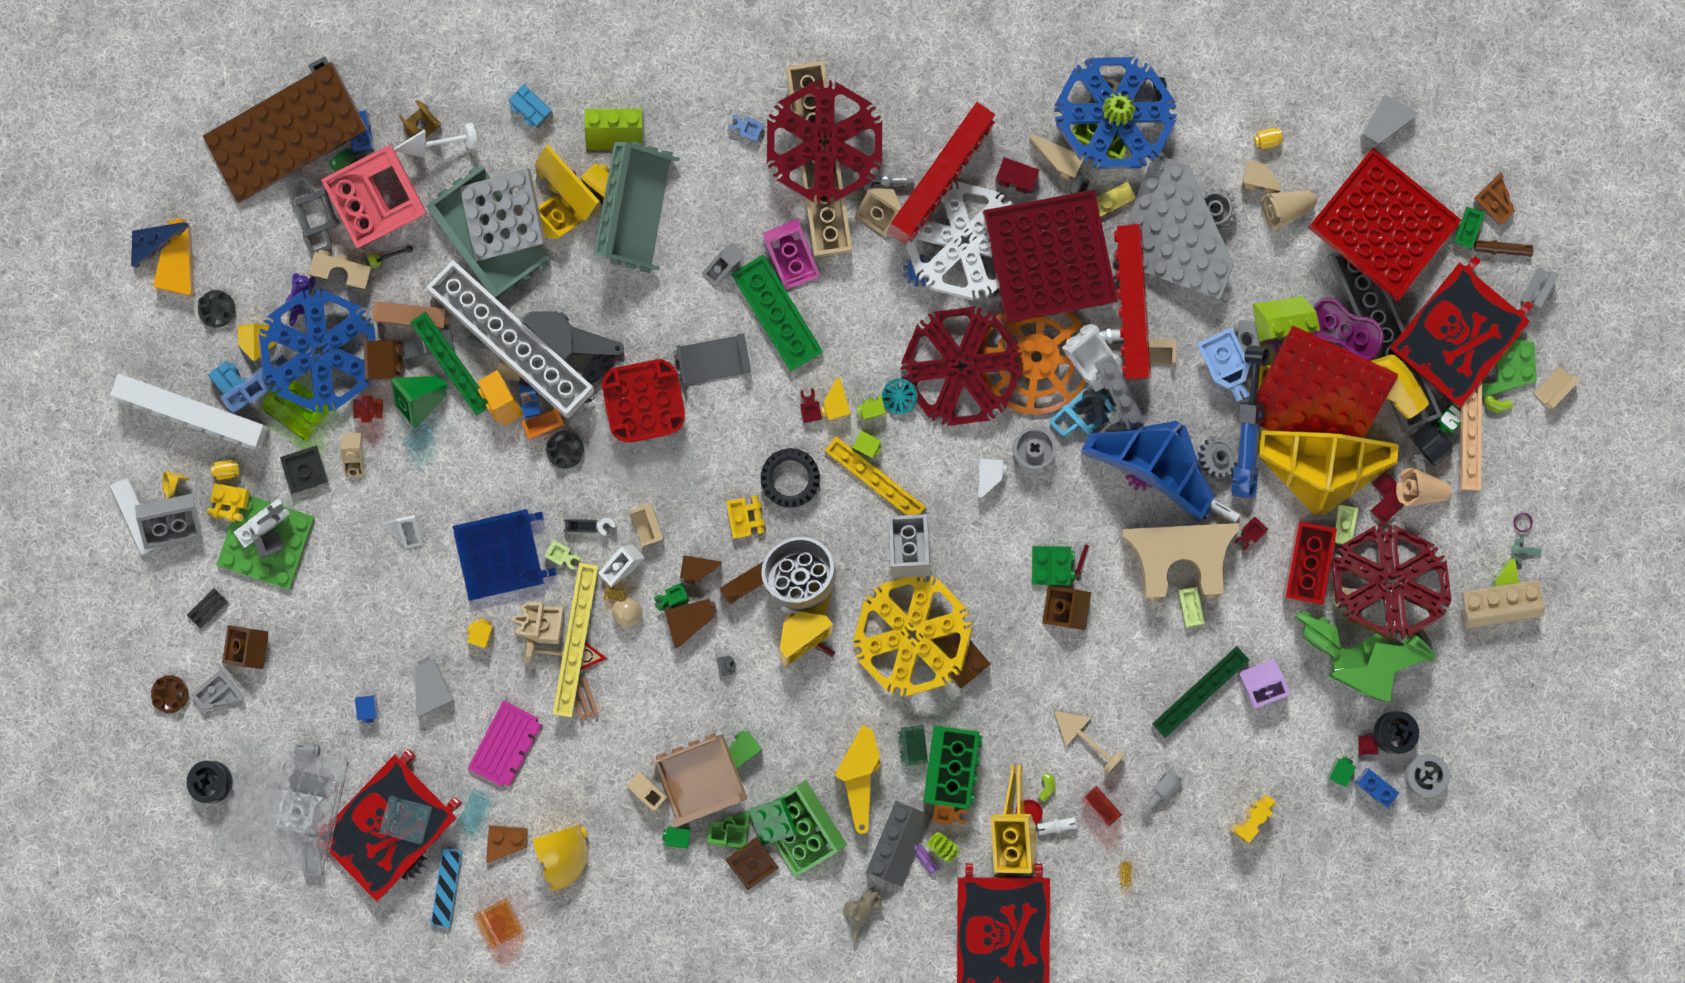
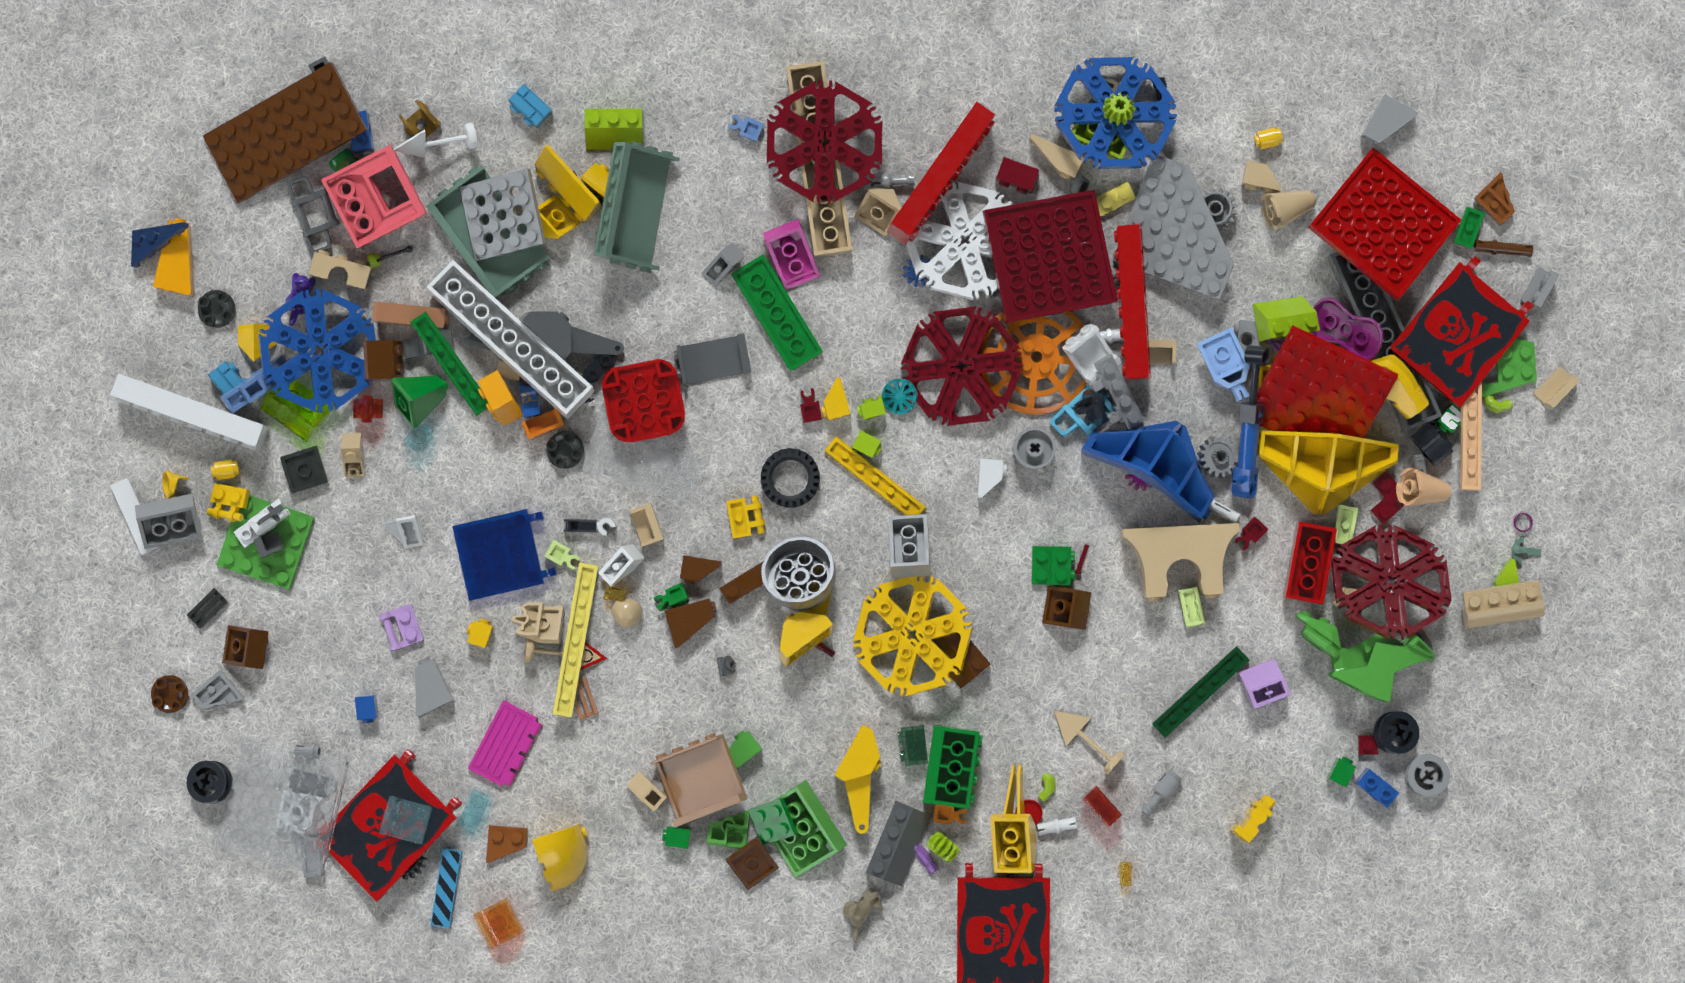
(407, 625): none -> lavender plate

